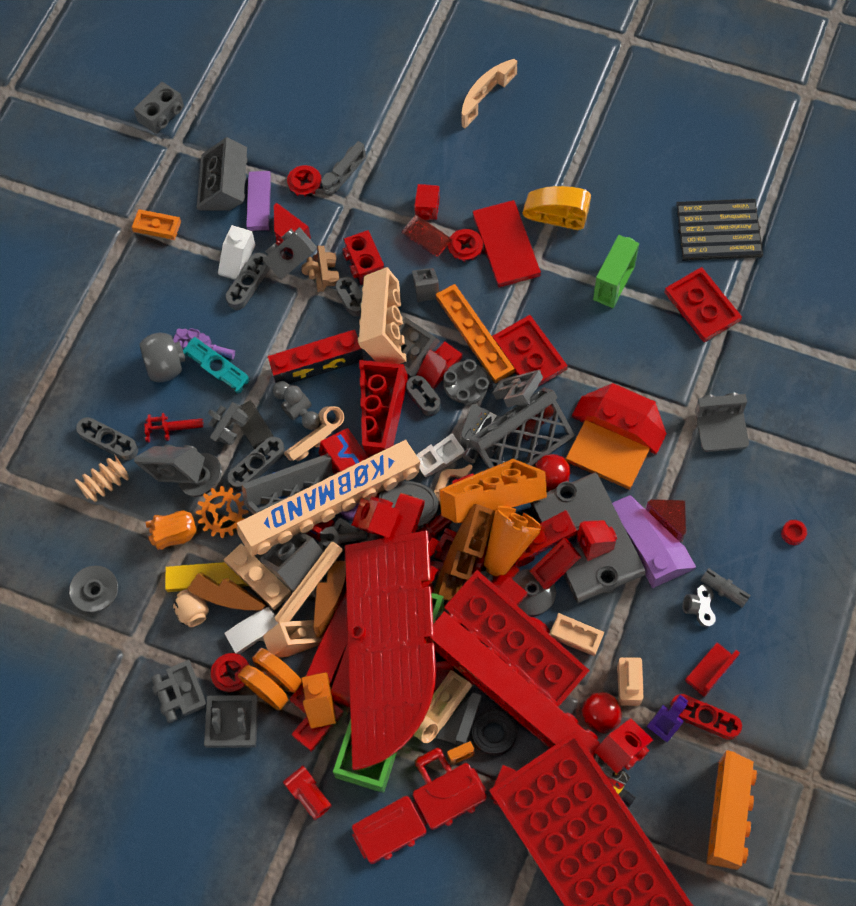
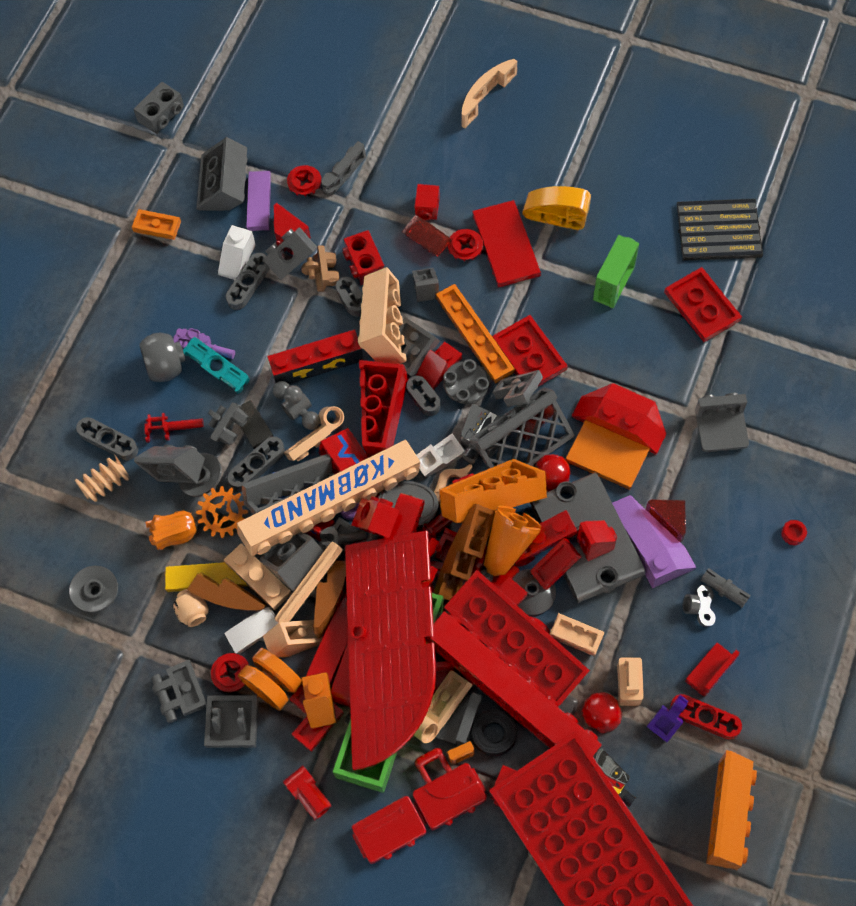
(624, 746): red brick -> none

